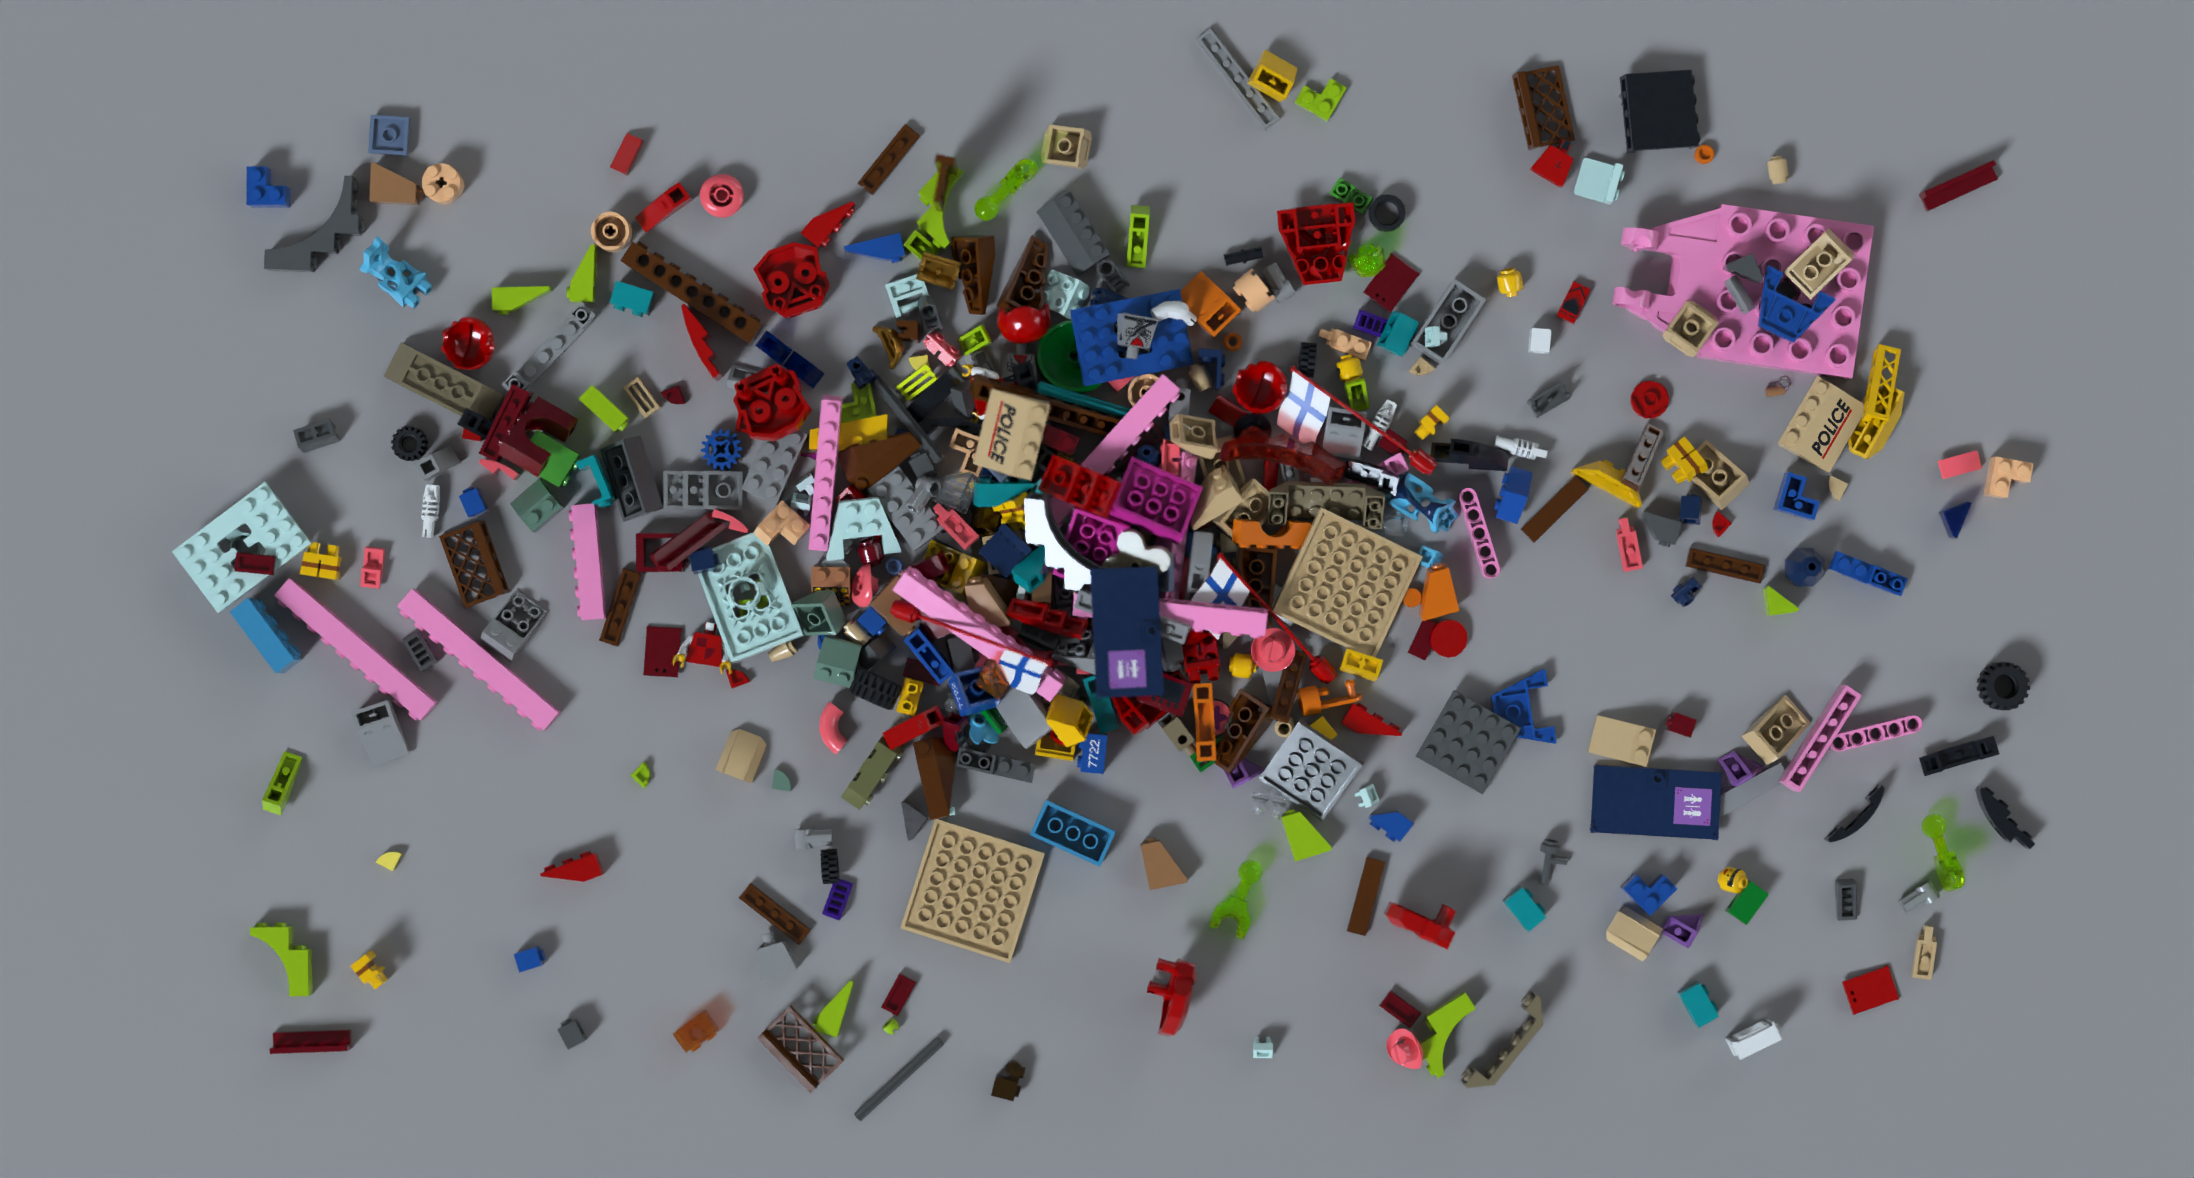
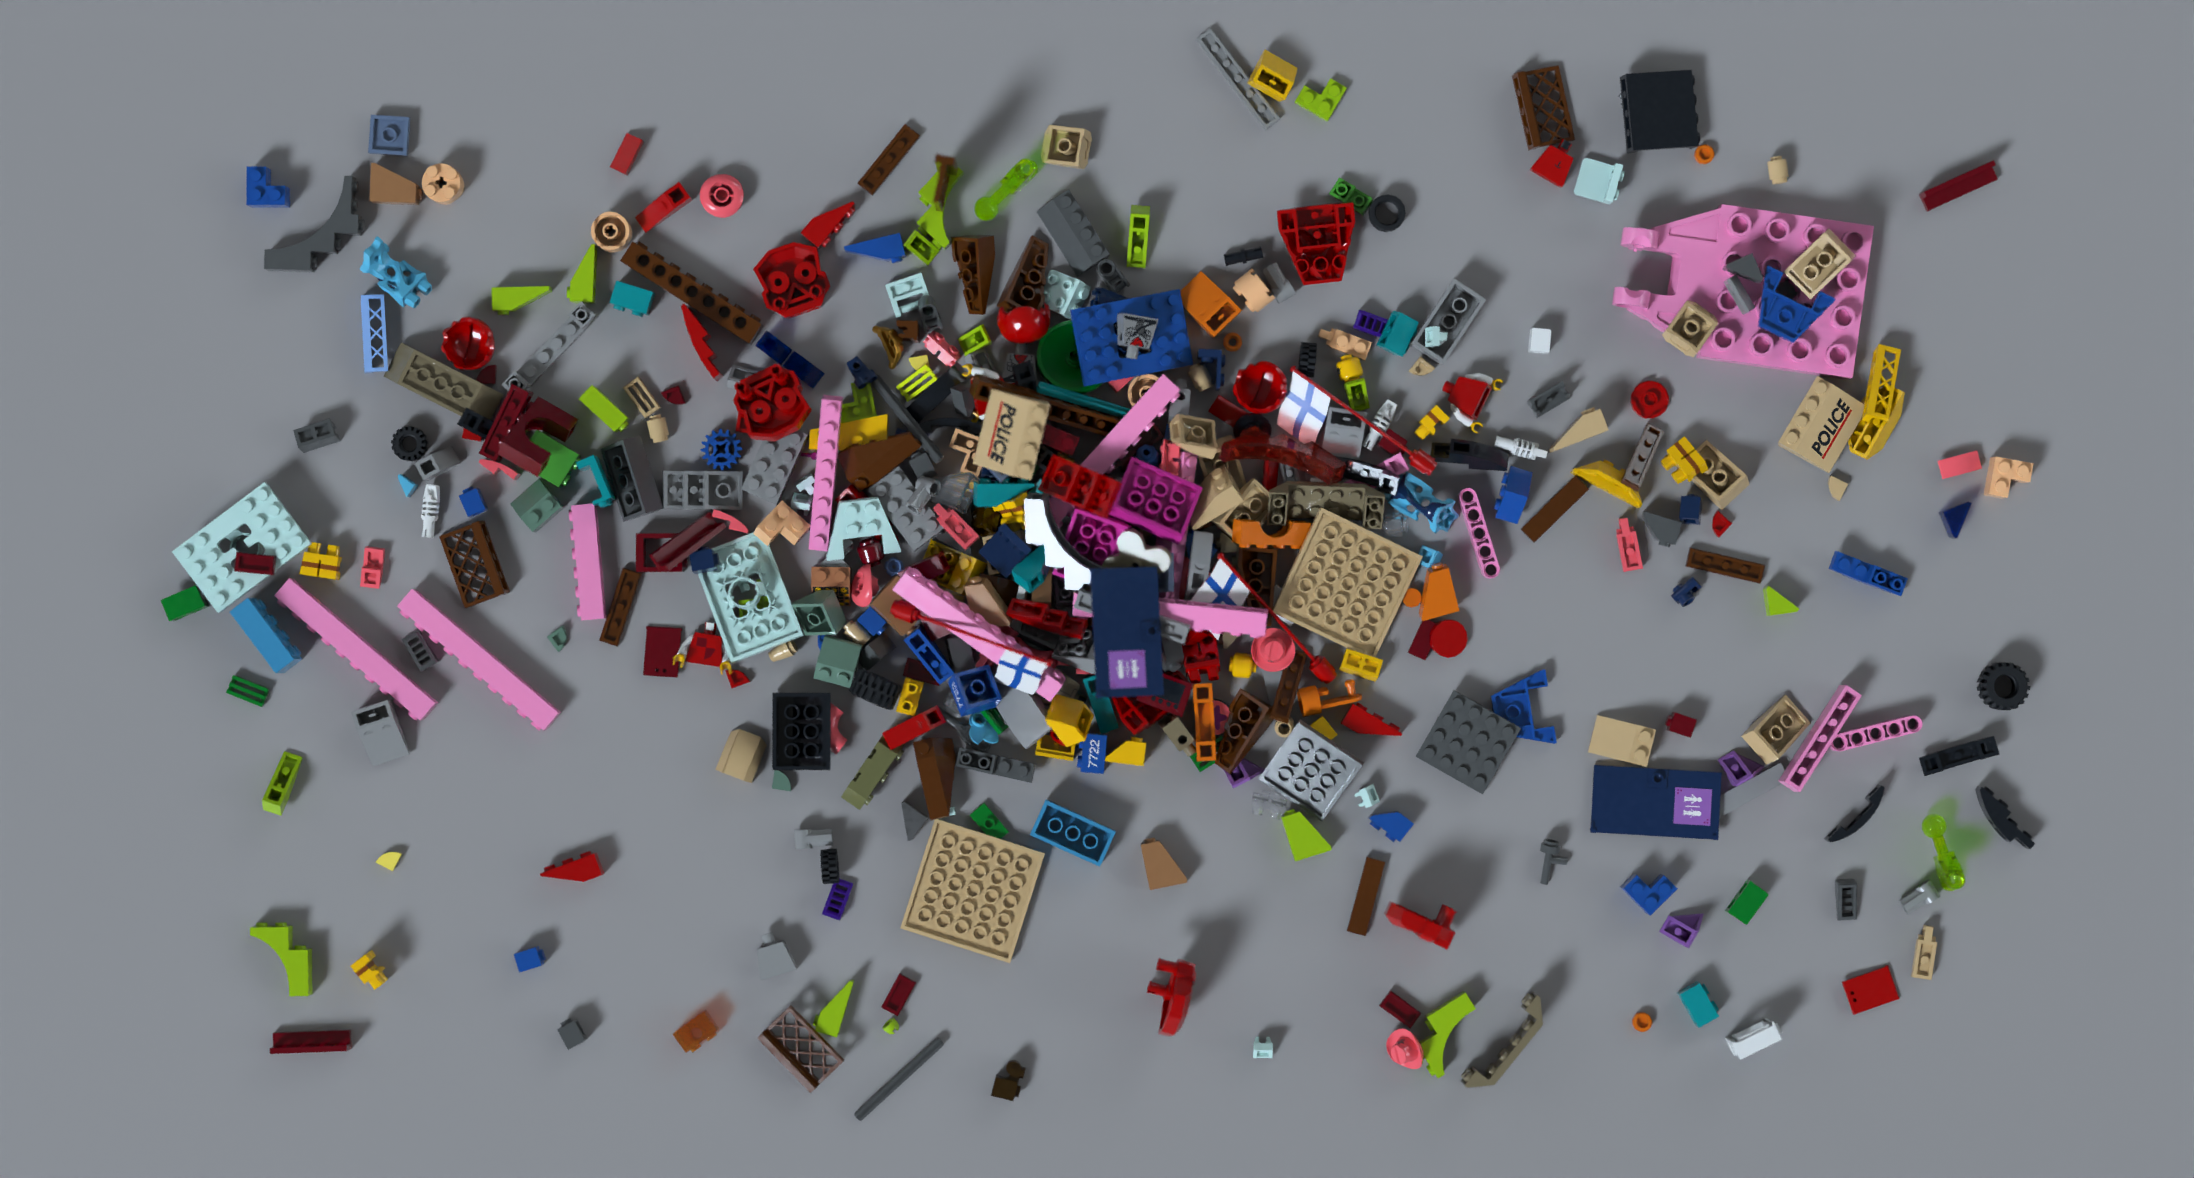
(184, 603): none -> green panel
(232, 685): none -> green tile
(367, 336): none -> light blue fence
(407, 485): none -> medium azure slope
(487, 375): none -> dark red tile
(513, 626): light grey slope -> none
(558, 638): none -> sand green tile
(642, 775): lime tile -> none
(657, 428): none -> tan brick
(774, 913): reddish brown tile -> none
(801, 731): none -> black slope
(938, 270): pearl gold hinge -> none
(954, 731): dark red leg -> none
(988, 822): none -> green plate
(992, 679): clear orange slope -> none
(1129, 752): none -> yellow slope
(1174, 310): white arm -> none
(1236, 906): clear neon green piece -> none
(1367, 260): clear neon green cone -> none
(1391, 282): dark red container -> none
(1469, 396): none -> red torso
(1509, 282): yellow head -> none
(1524, 908): teal brick -> none
(1573, 302): red tile -> none
(1584, 427): none -> tan slope
(1633, 933): tan slope -> none
(1641, 1021): none -> orange tile
(1732, 880): yellow head -> none
(1780, 388): arm -> none
(1791, 499): blue brick -> none
(1797, 567): dark blue cone -> none

